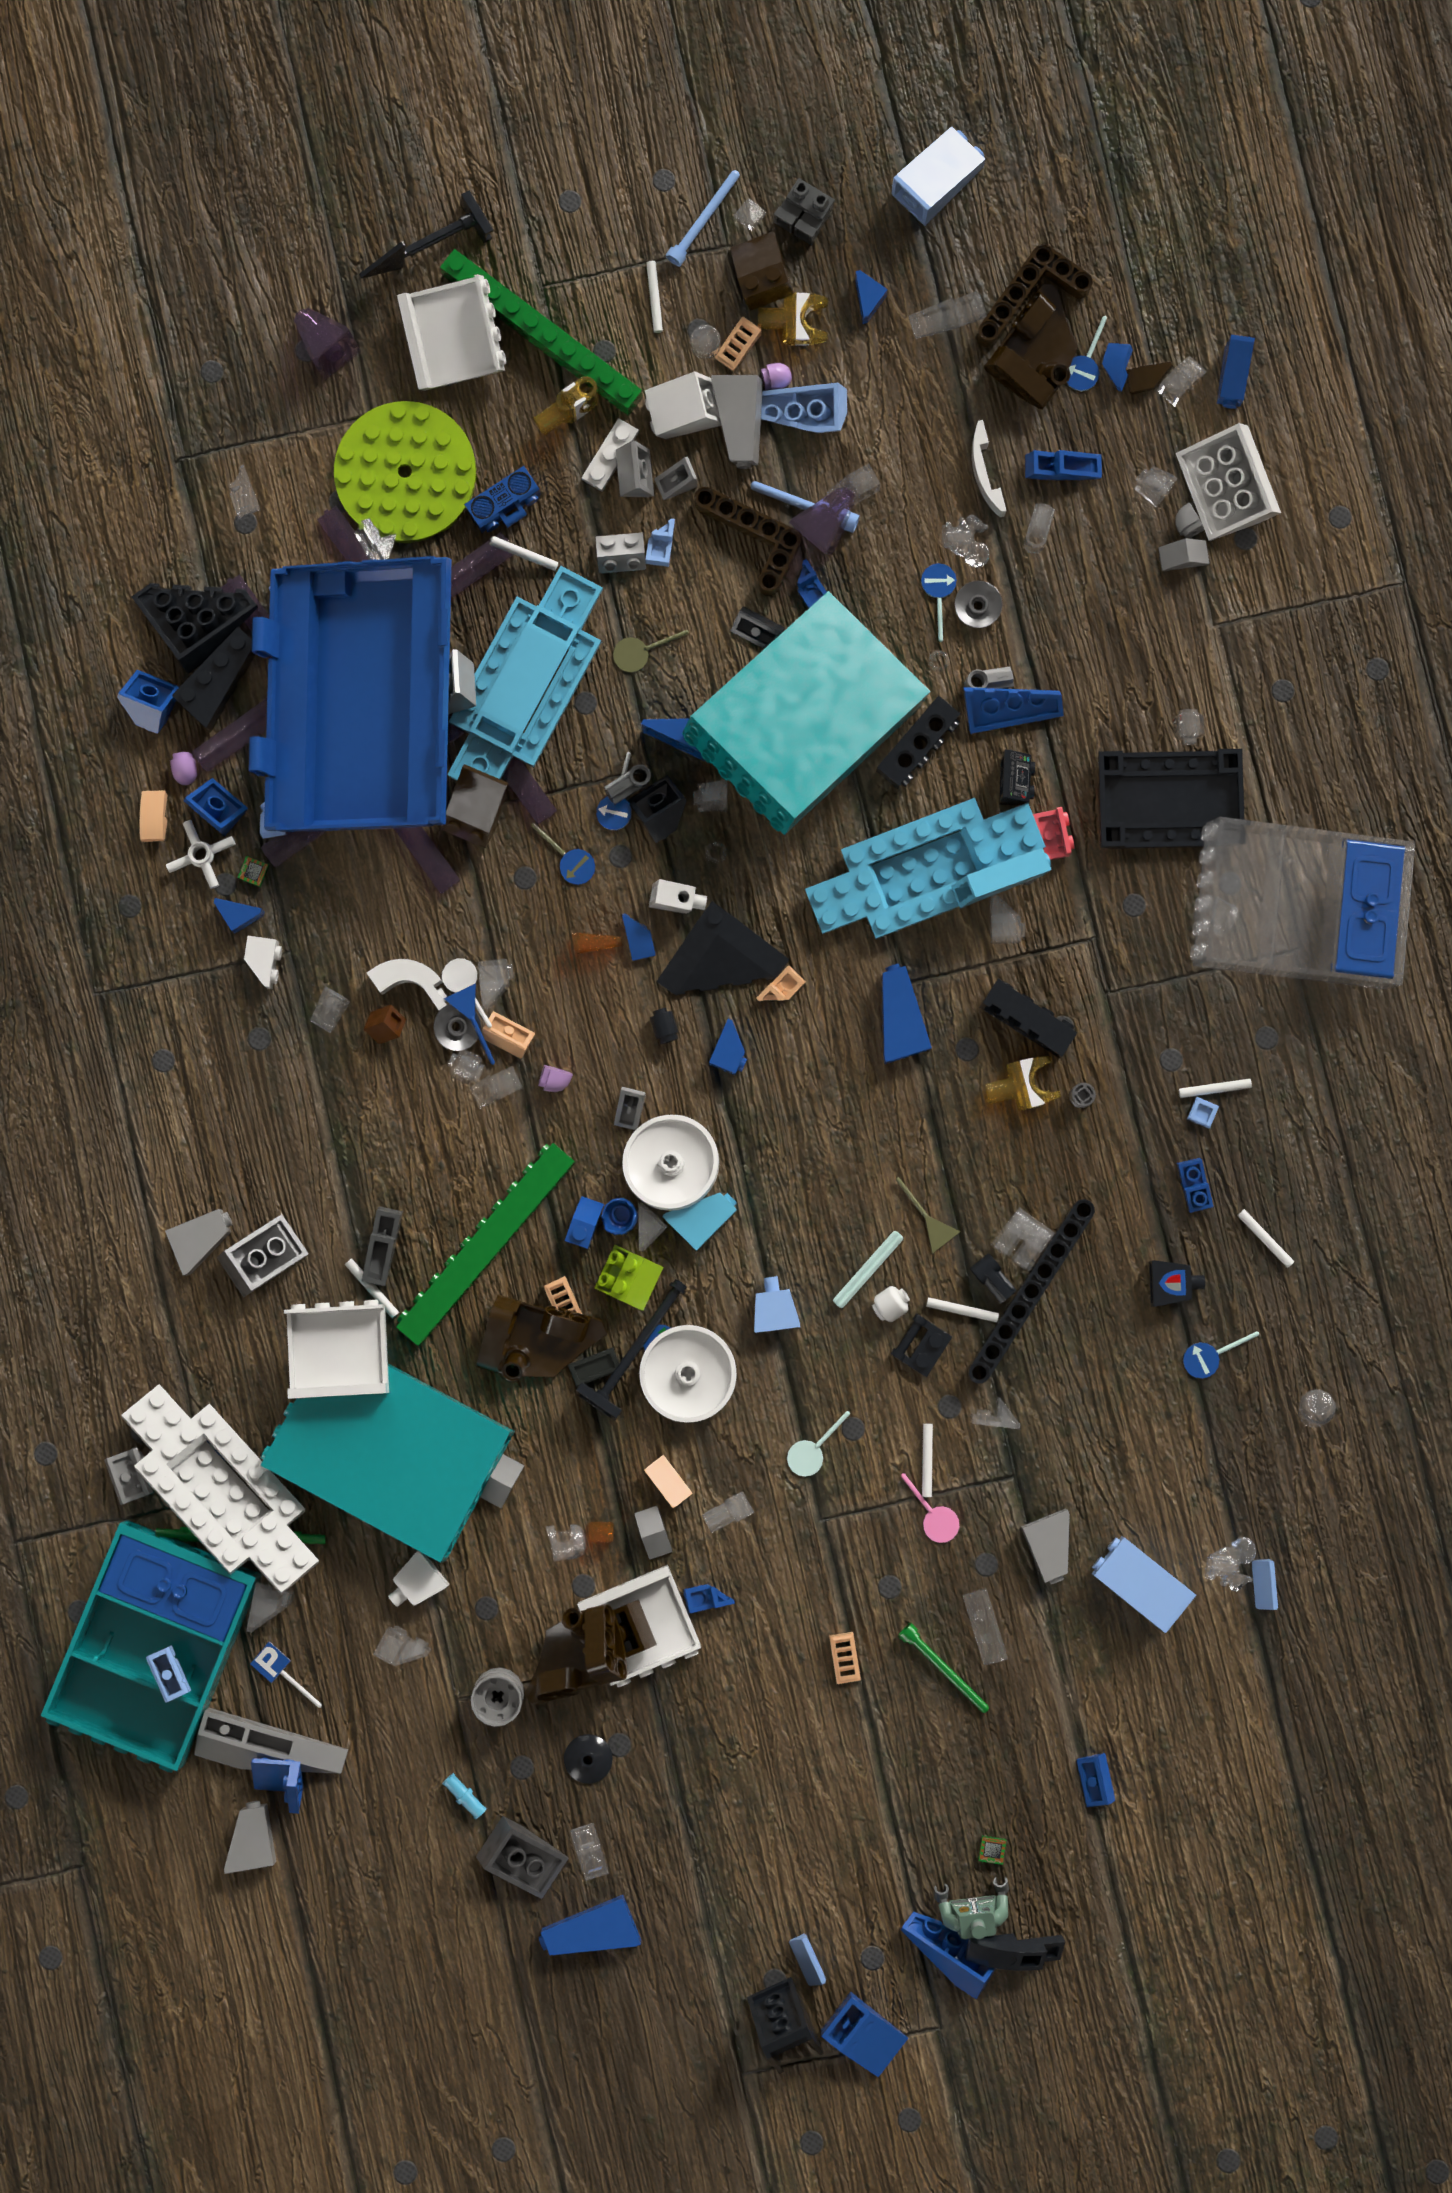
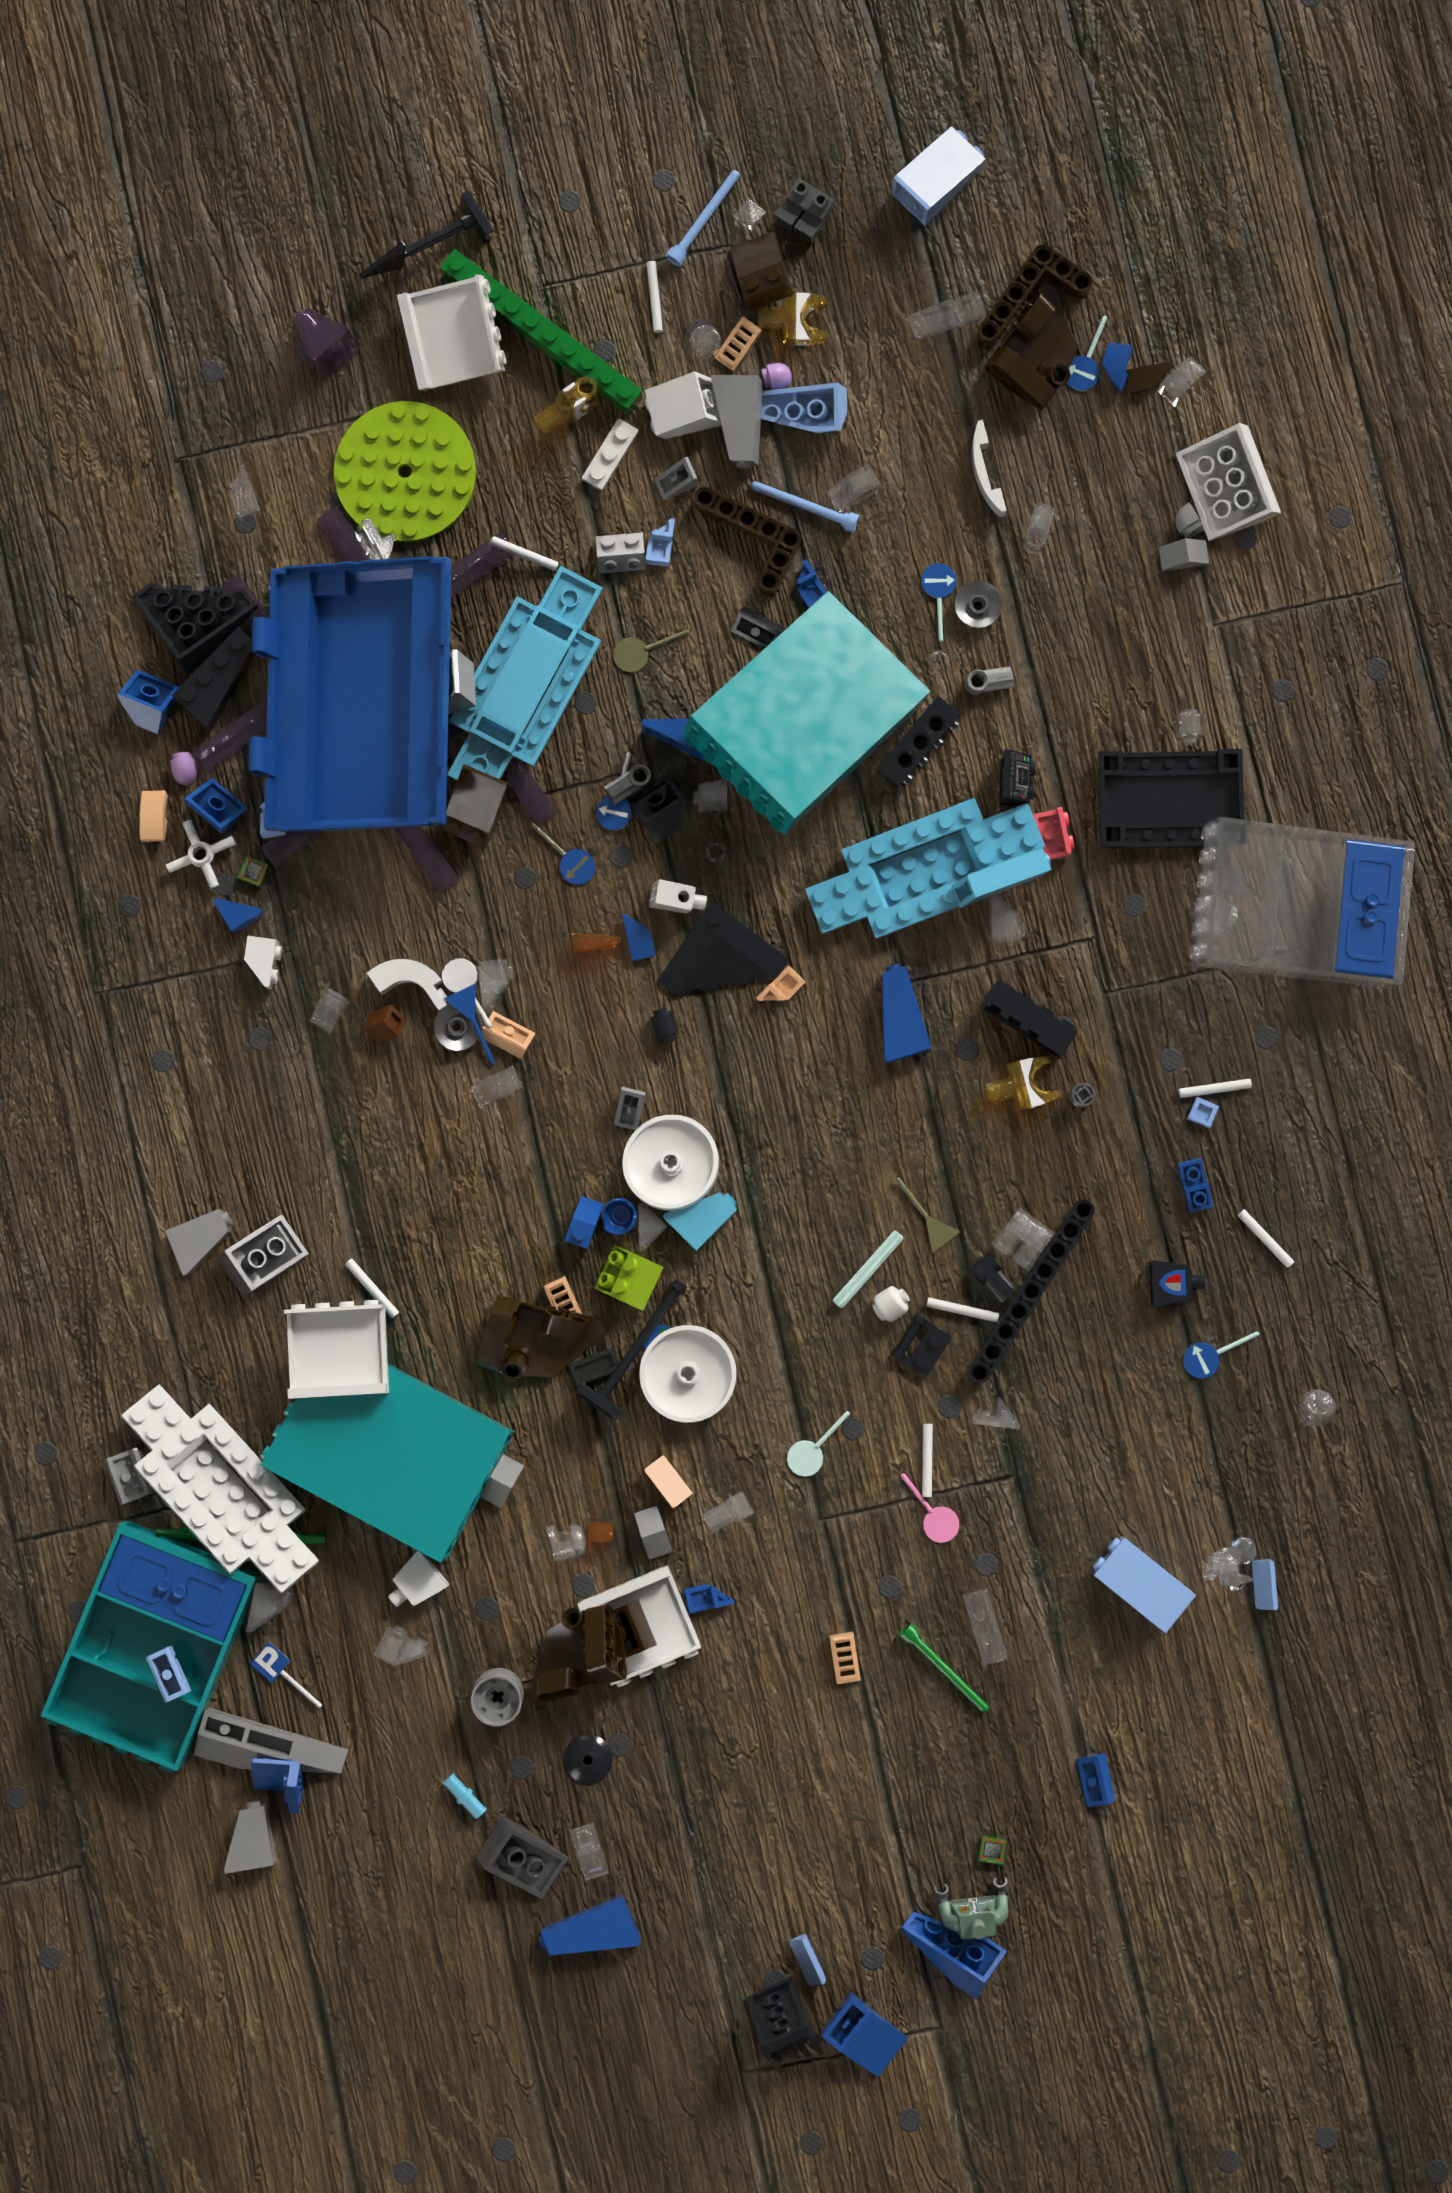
(382, 1246): dark grey slope -> none
(466, 1067): clear head -> none
(486, 1243): green brick -> none
(509, 493): blue piece -> none
(554, 1079): lavender piece -> none
(634, 470): light grey slope -> none
(729, 1051): blue slope -> none
(774, 1308): light blue torso -> none
(826, 519): clear purple slope -> none
(870, 295): blue slope -> none
(961, 540): clear animal -> none
(1003, 708): blue wing -> none
(1012, 1954): black slope -> none
(1049, 1545): light grey slope -> none
(1062, 465): blue slope -> none
(1155, 484): clear slope -> none
(1235, 371): blue slope -> none

